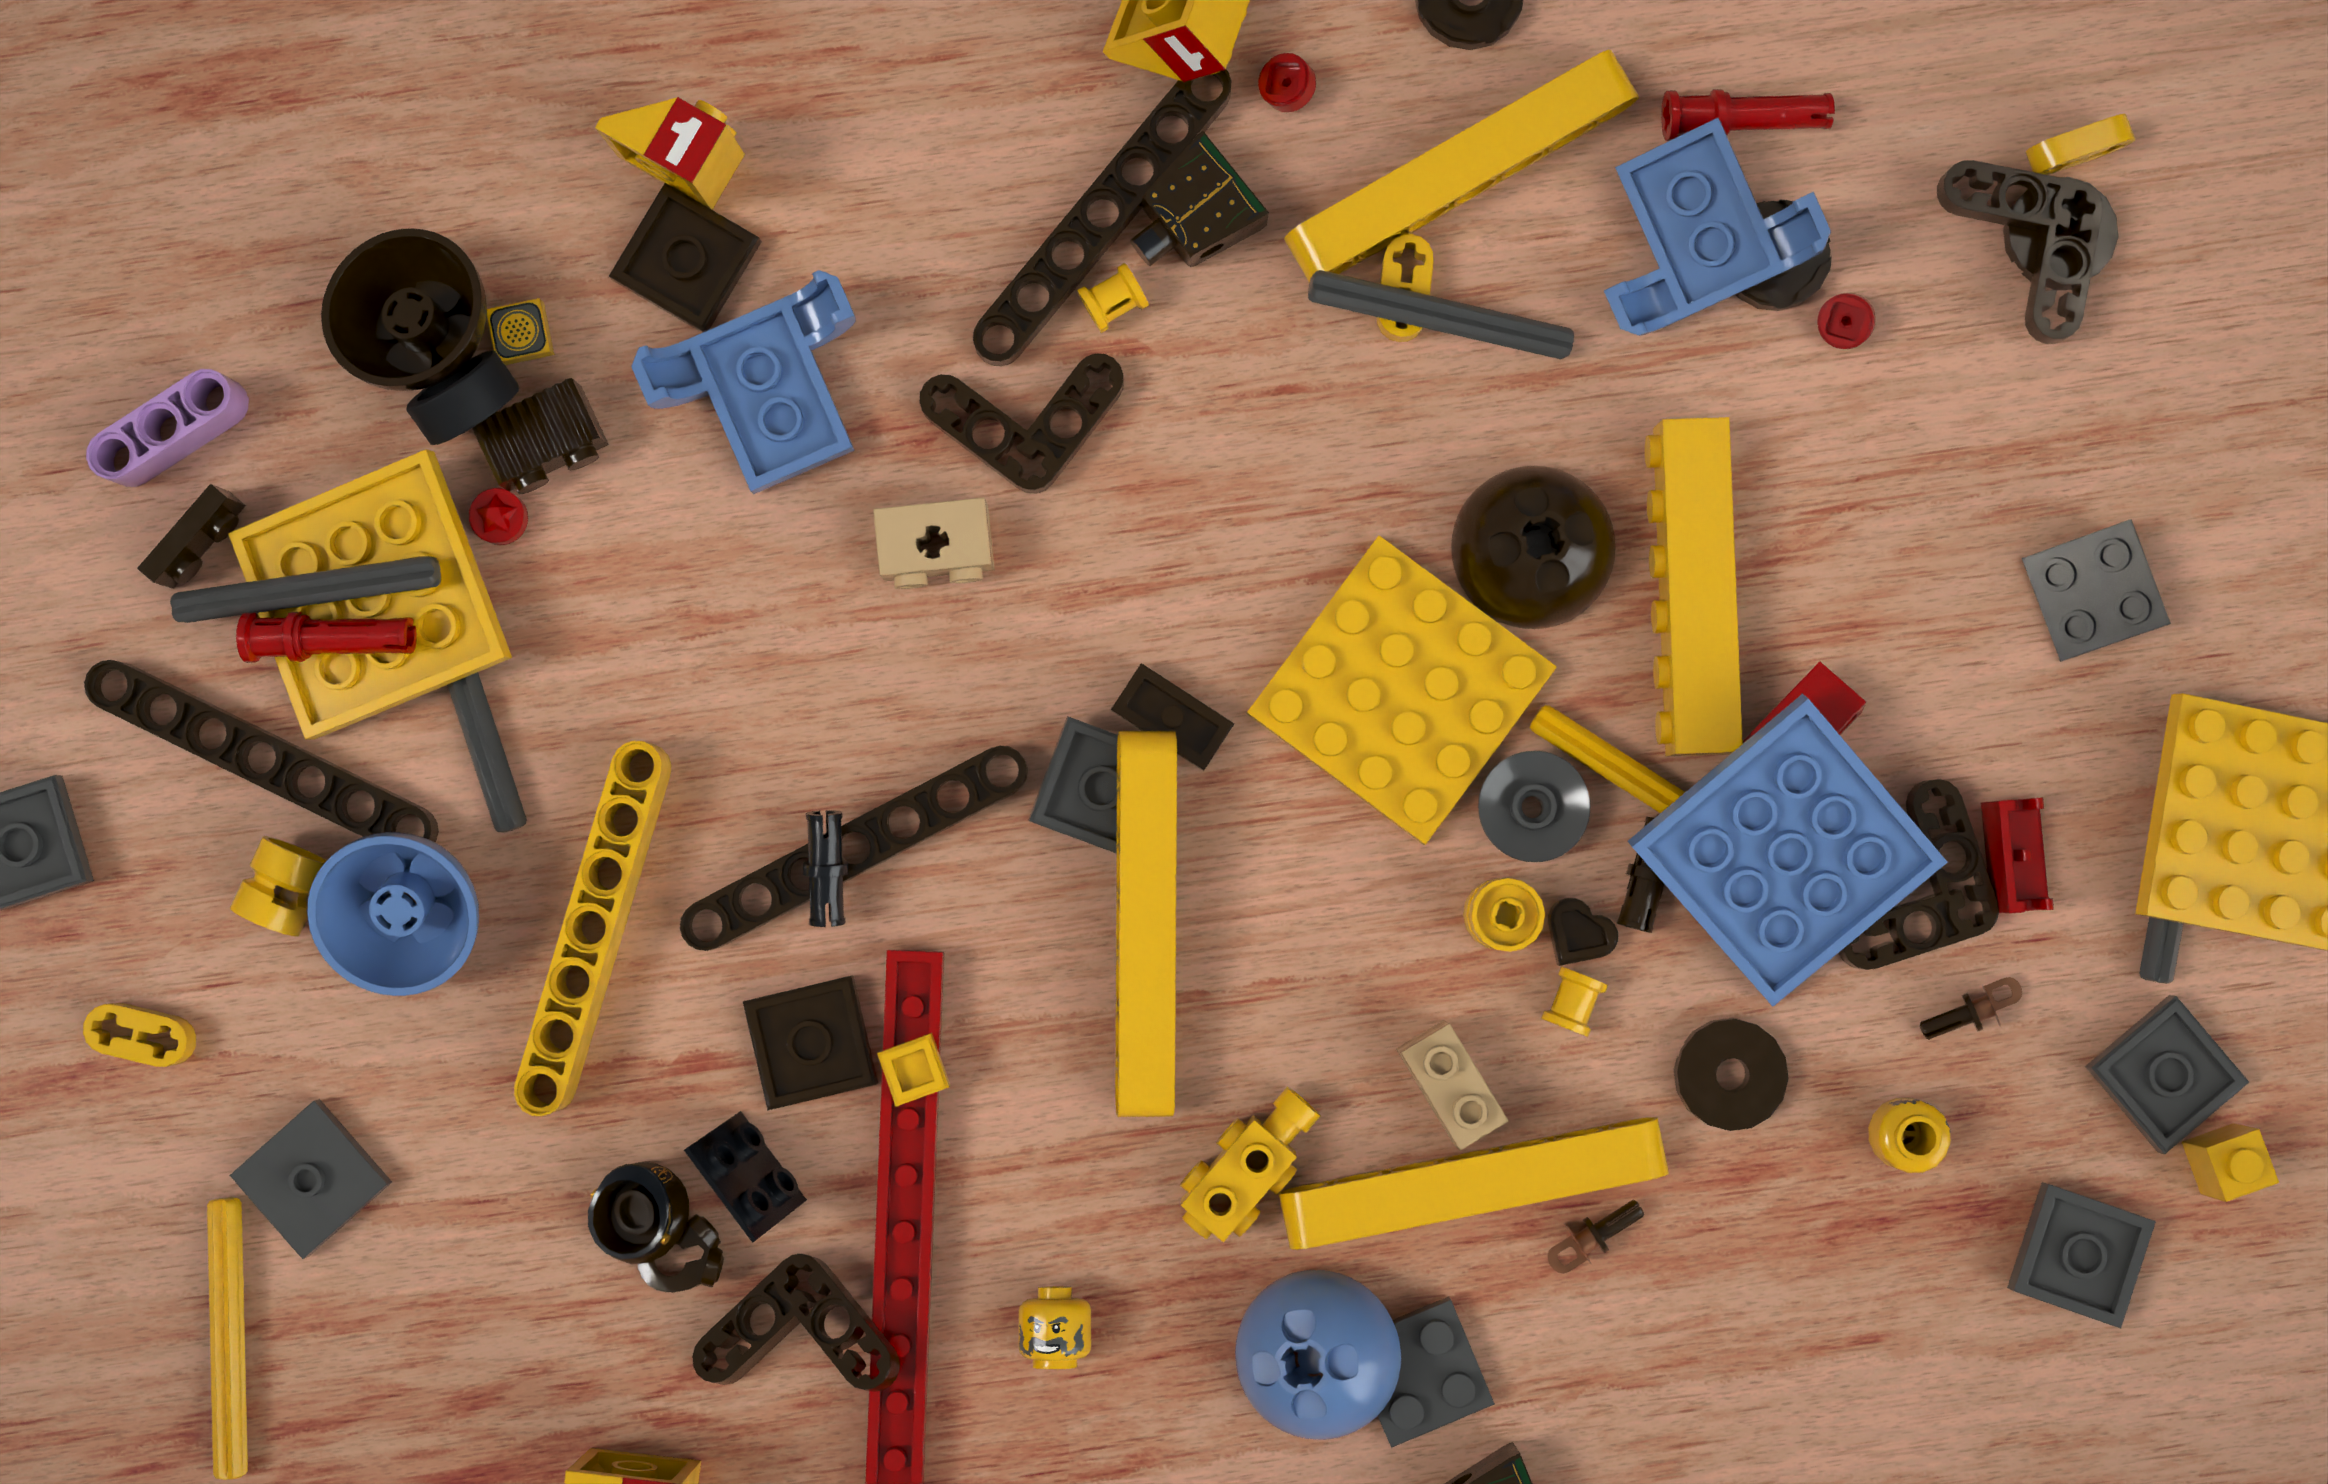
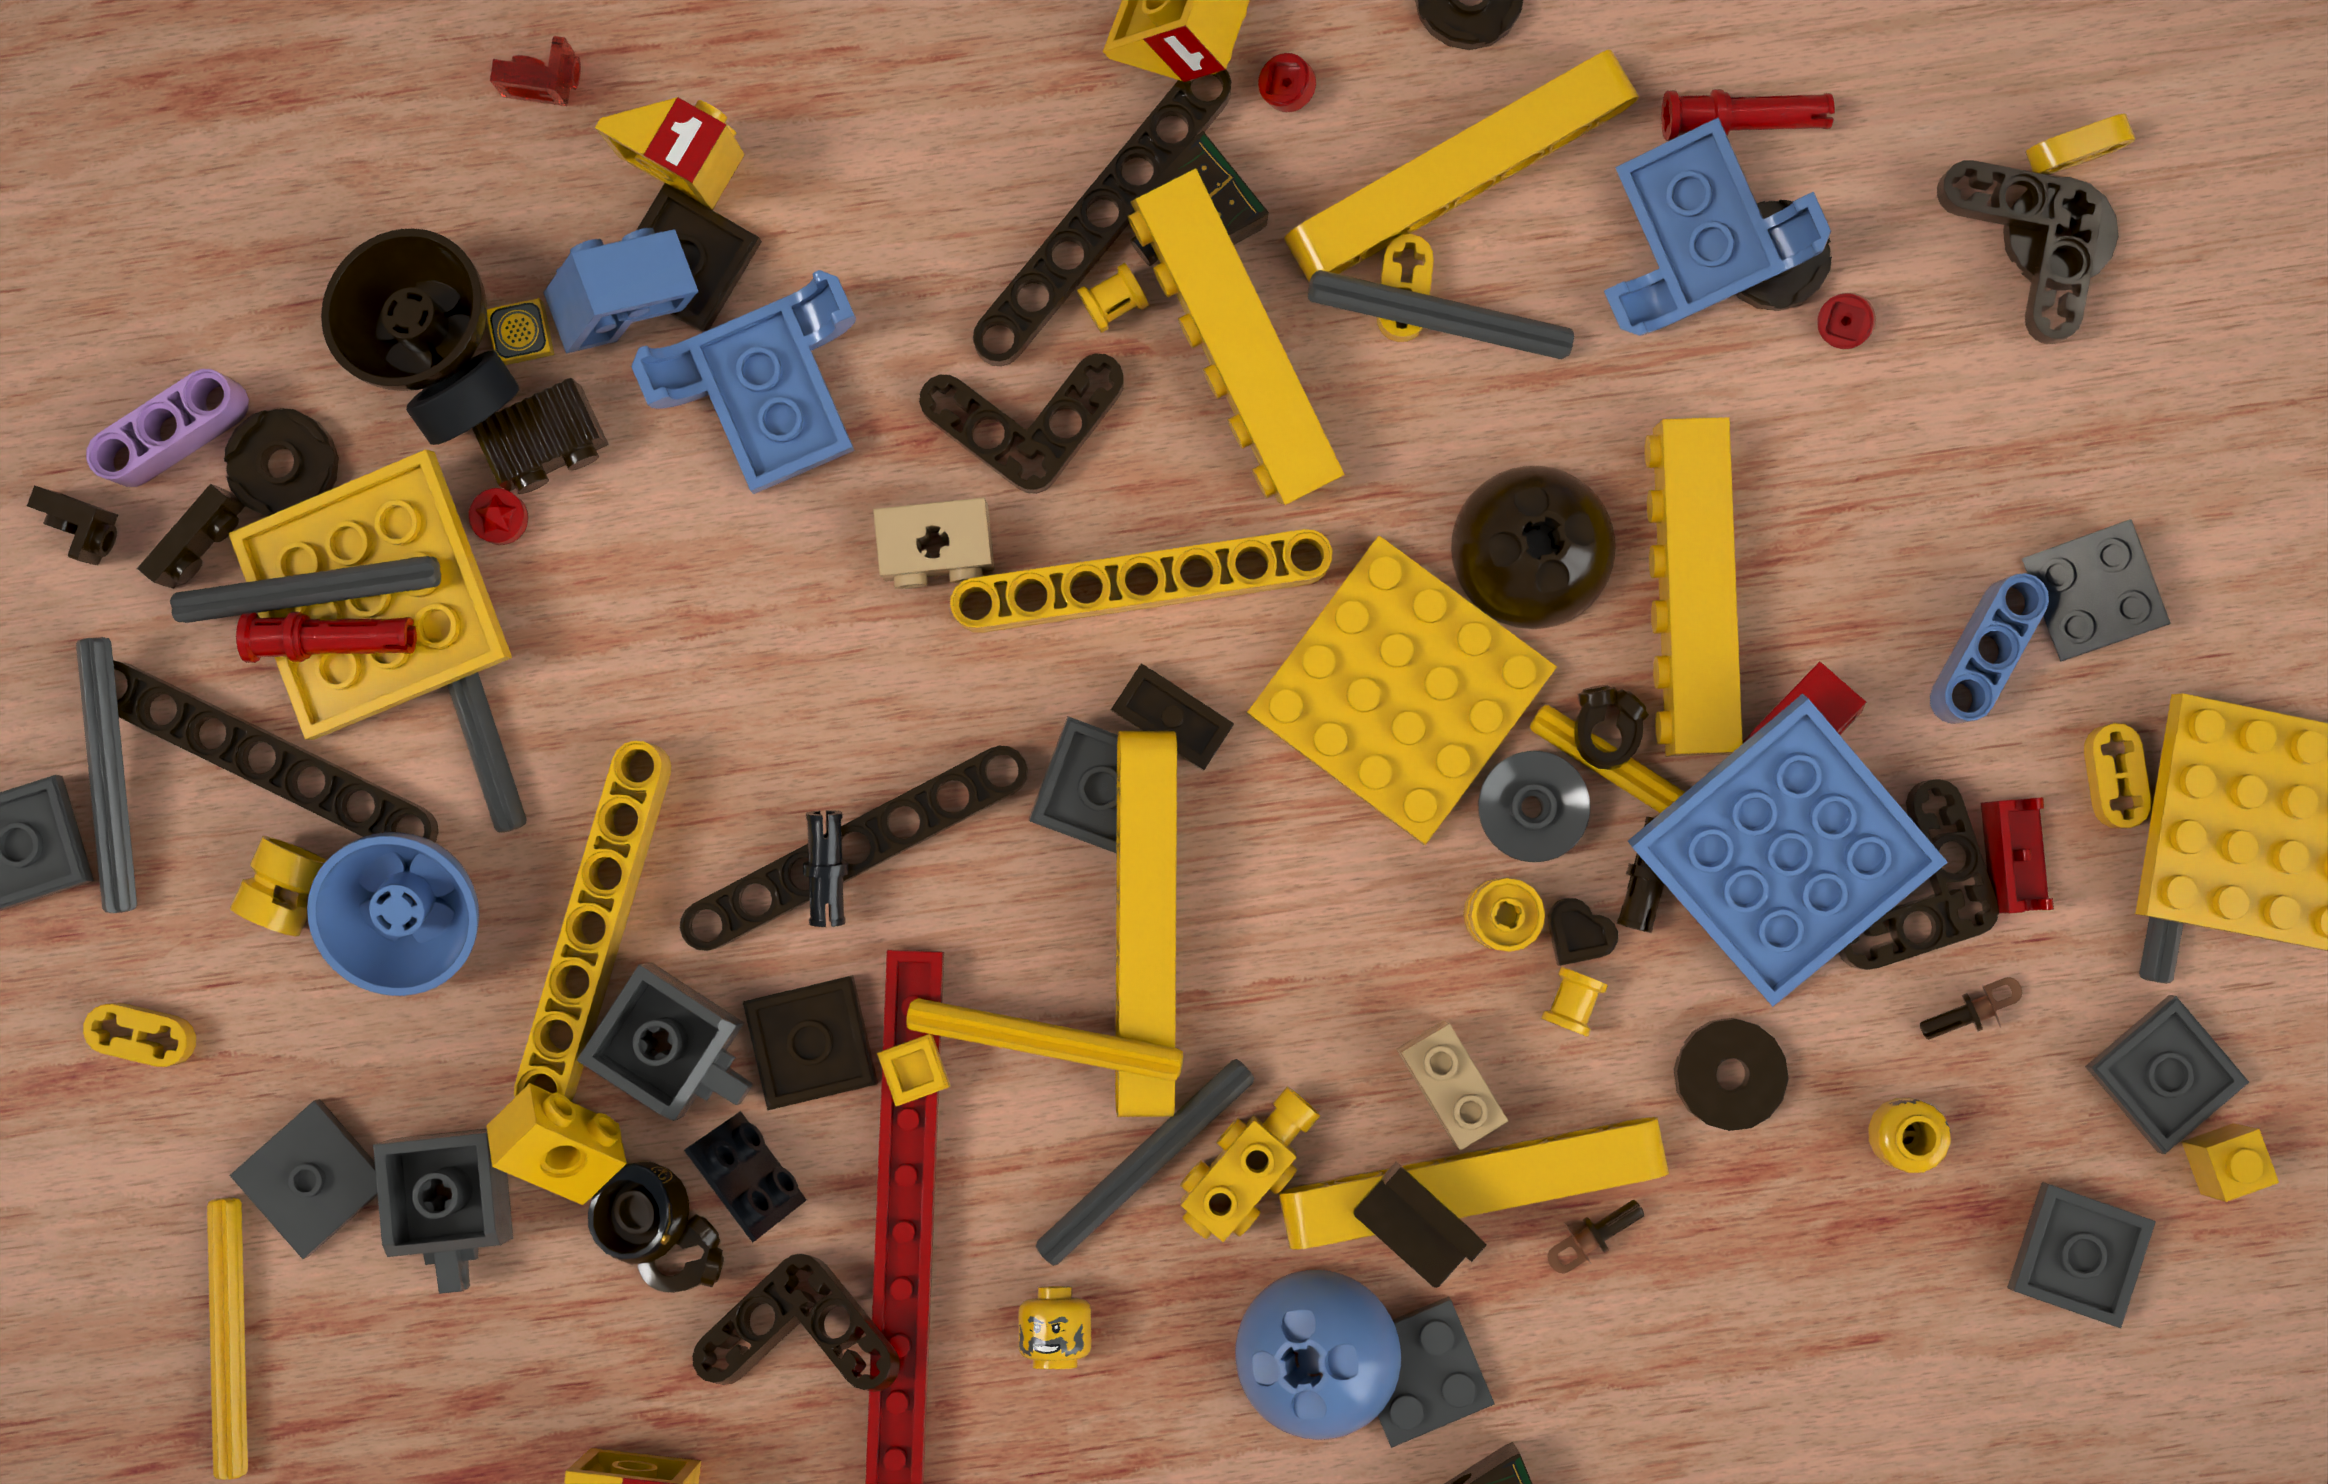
(90, 524): none -> dark brown bracket
(106, 774): none -> dark grey axle
(261, 436): none -> dark brown tile
(429, 1224): none -> dark grey hinge
(532, 81): none -> clear red bracket
(556, 1144): none -> yellow brick
(617, 284): none -> medium blue brick
(699, 1036): none -> dark grey hinge
(1045, 1039): none -> yellow axle
(1144, 1162): none -> dark grey axle
(1166, 566): none -> yellow beam
(1236, 338): none -> yellow brick
(1417, 1226): none -> dark brown panel
(1629, 722): none -> dark brown piece
(2008, 631): none -> medium blue beam
(2131, 776): none -> yellow beam

